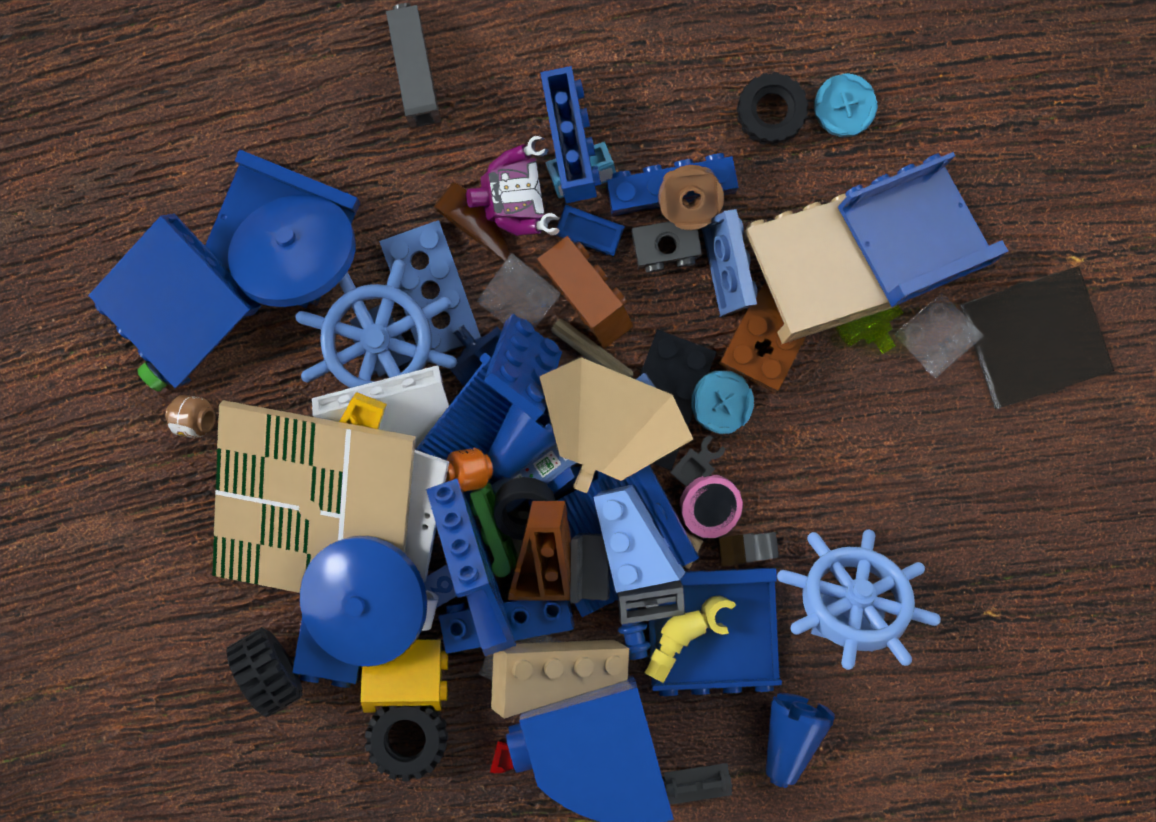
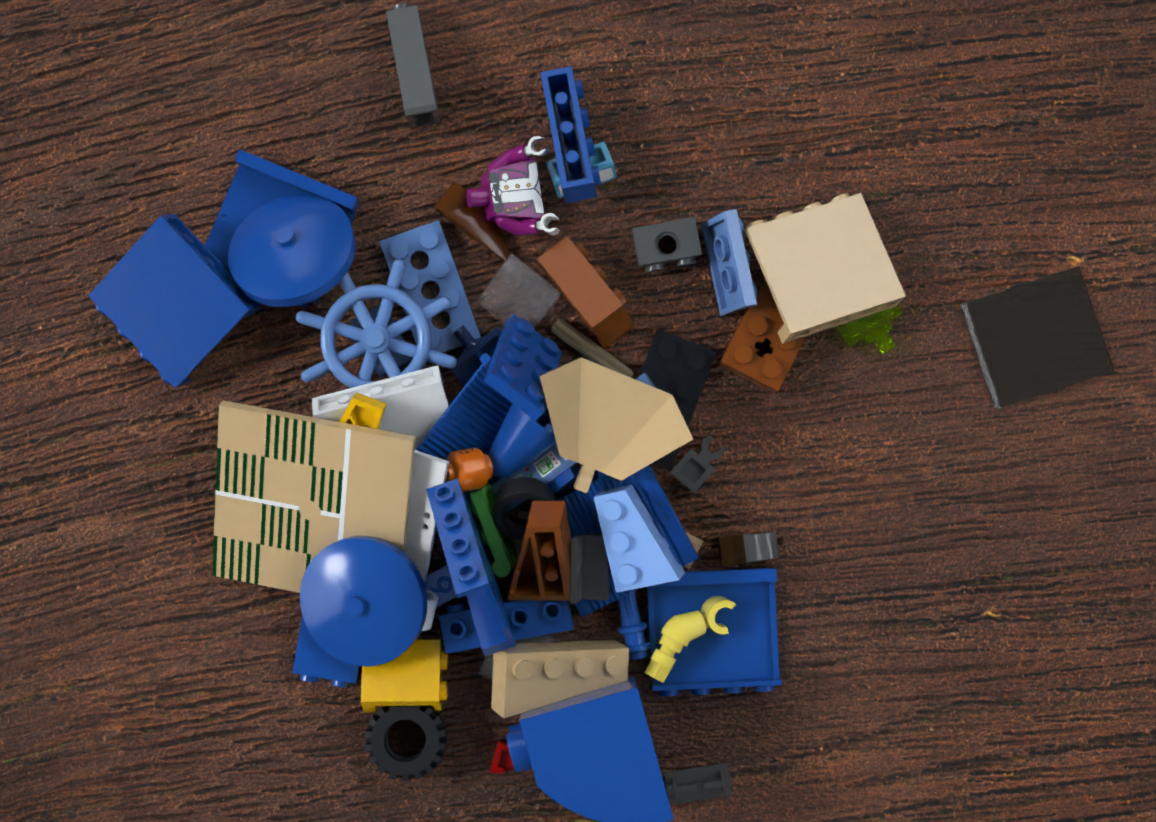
(151, 376): bright green tile -> none
(190, 416): medium nougat head -> none
(264, 672): black tyre -> none
(590, 230): blue tile -> none
(640, 191): blue brick -> none
(651, 597): dark grey tile -> none
(687, 179): medium nougat plate -> none
(710, 506): tile -> none
(722, 402): medium azure tile -> none
(772, 84): black tyre -> none
(794, 736): blue cone -> none
(845, 105): medium azure tile -> none
(853, 612): light blue piece -> none
(916, 230): panel -> none
(938, 335): clear hinge -> none

